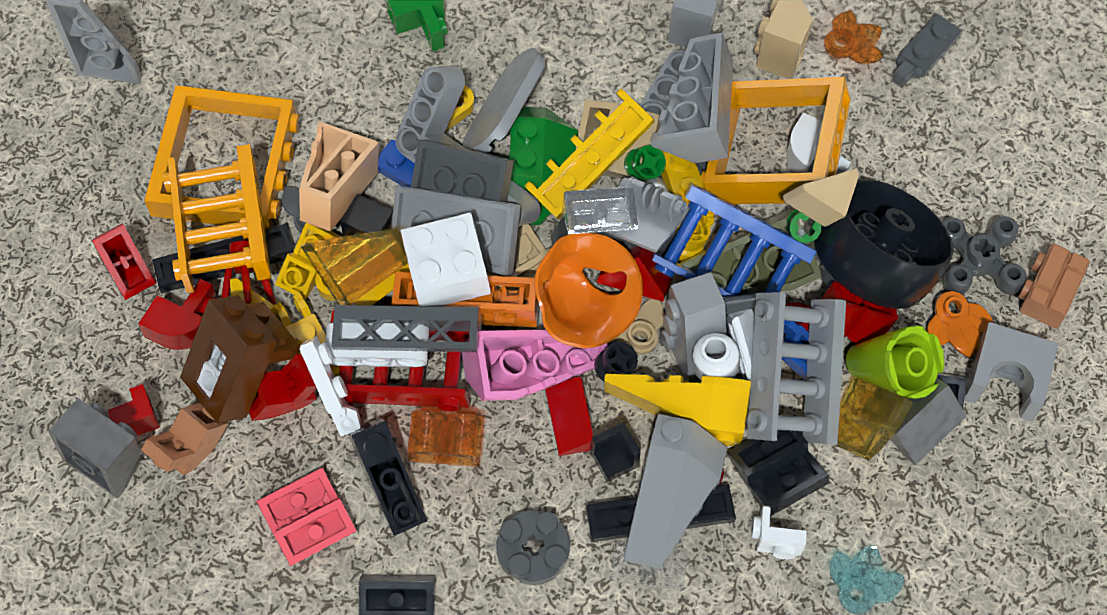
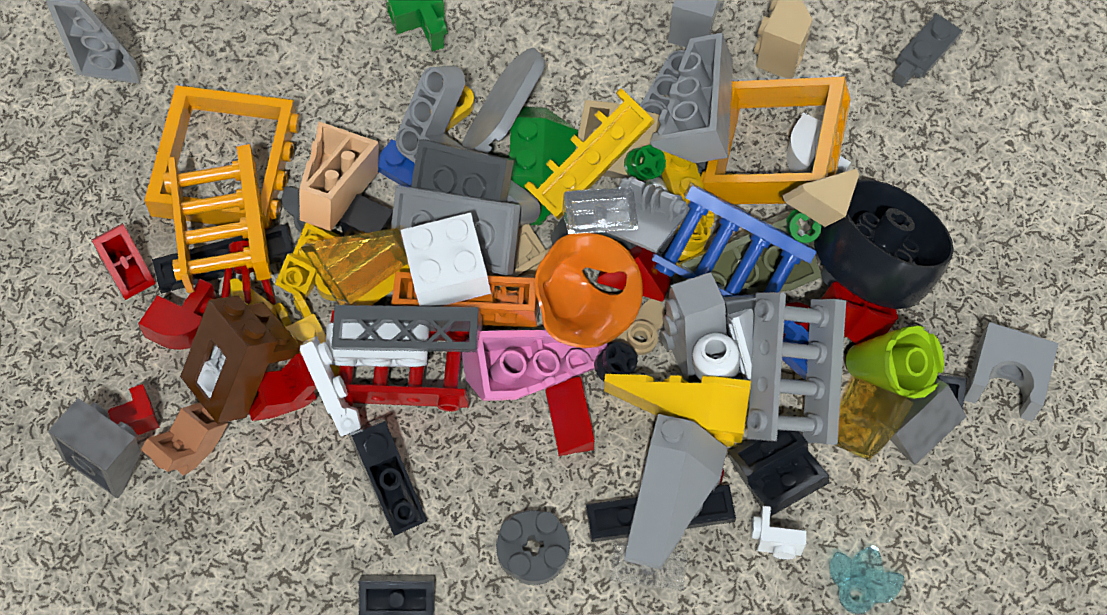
(306, 516): coral slope -> none
(445, 437): clear orange brick -> none
(615, 452): black panel -> none
(857, 38): clear orange plate -> none
(959, 329): orange plate -> none
(983, 256): dark grey gear -> none
(1054, 285): nougat brick -> none

